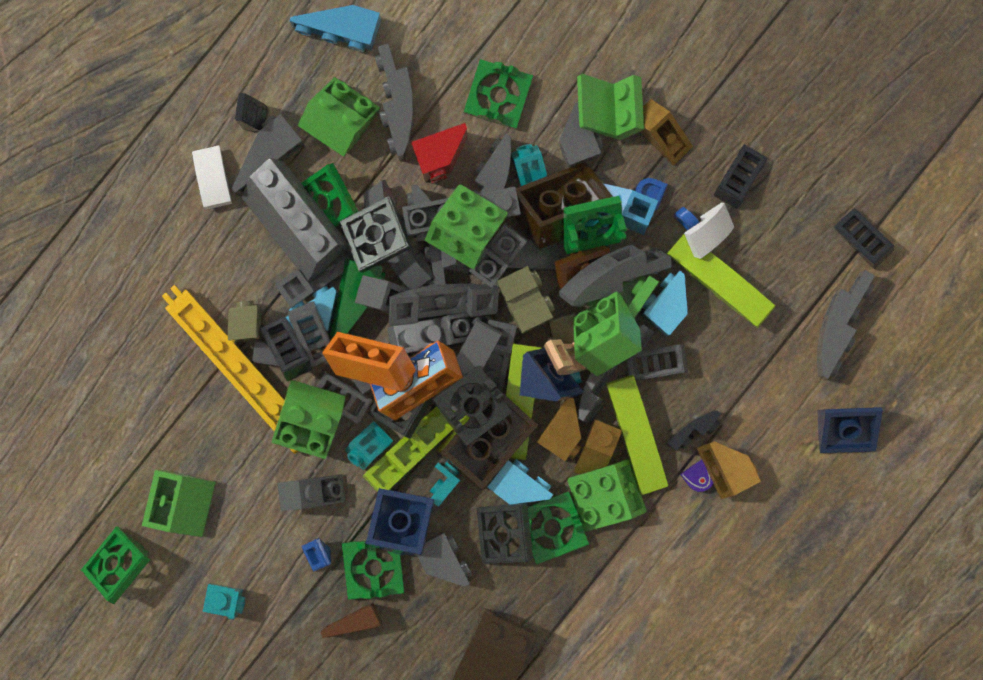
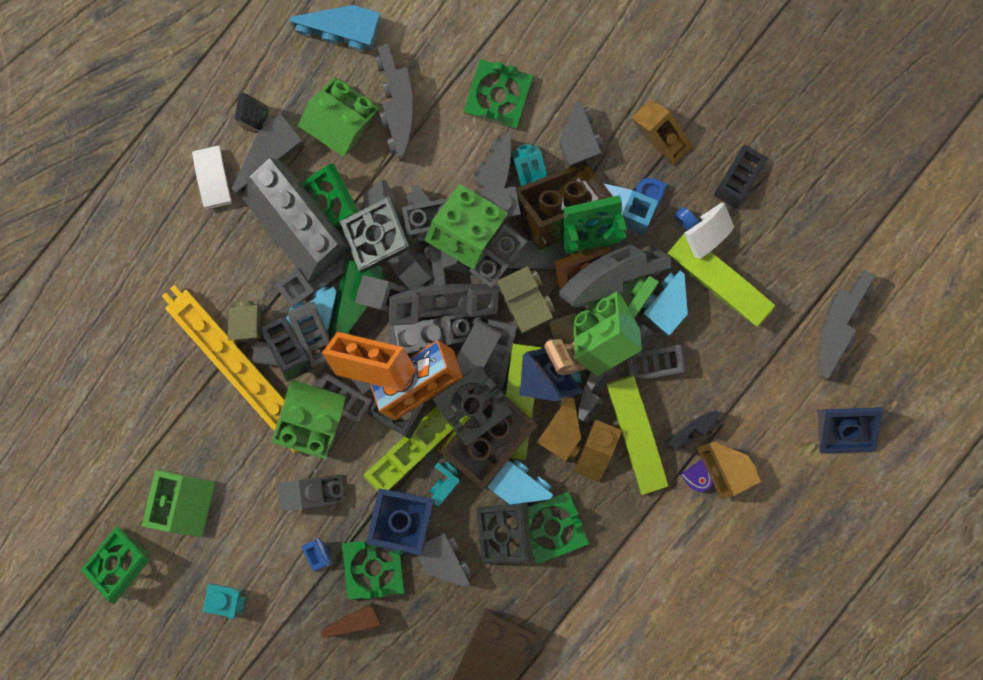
(367, 446): teal bracket -> none
(439, 152): red slope -> none
(607, 495): bright green bracket -> none
(609, 107): bright green bracket -> none
(880, 239): black slope -> none

